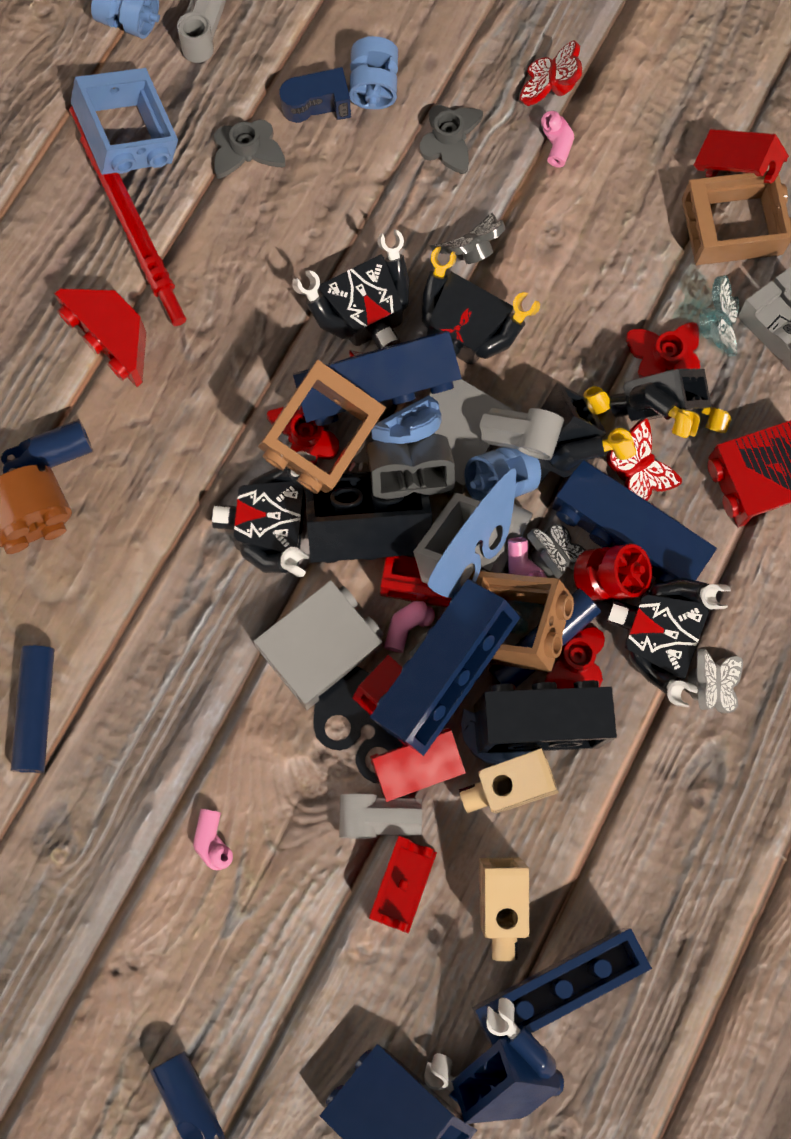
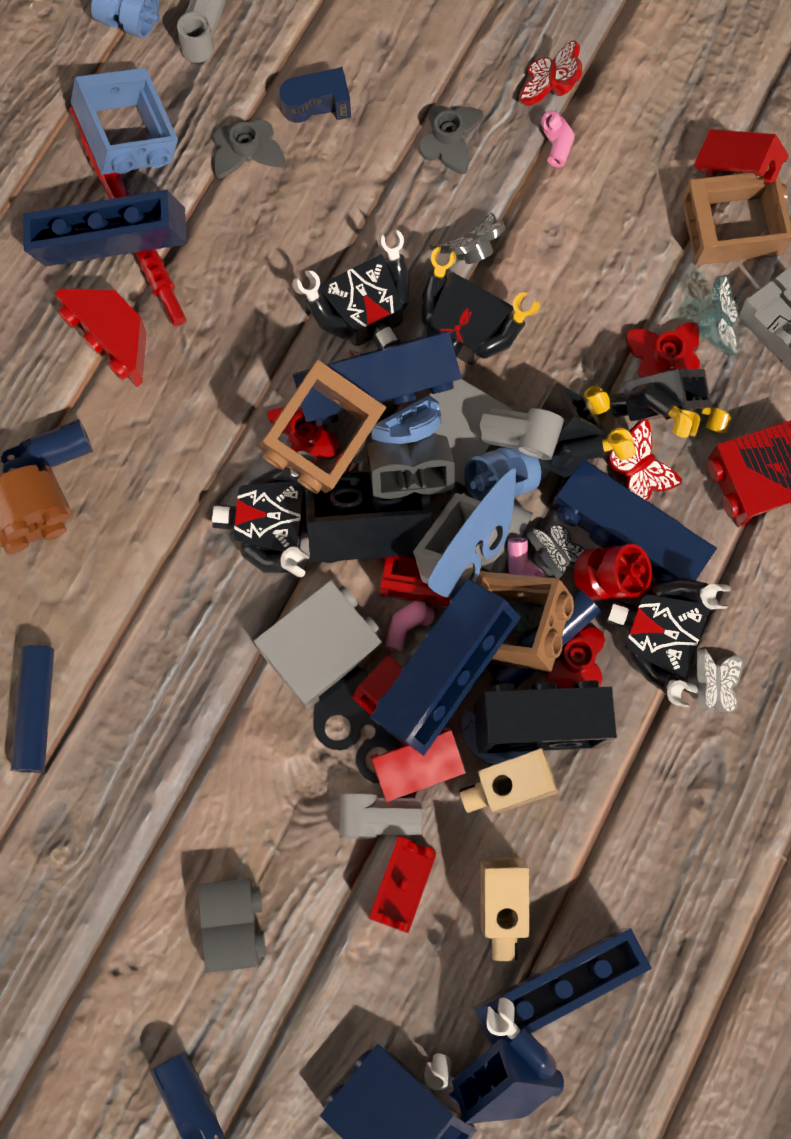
(105, 228): none -> dark blue brick
(207, 842): bright pink arm -> none
(230, 925): none -> dark grey brick
(373, 73): medium blue wheel -> none

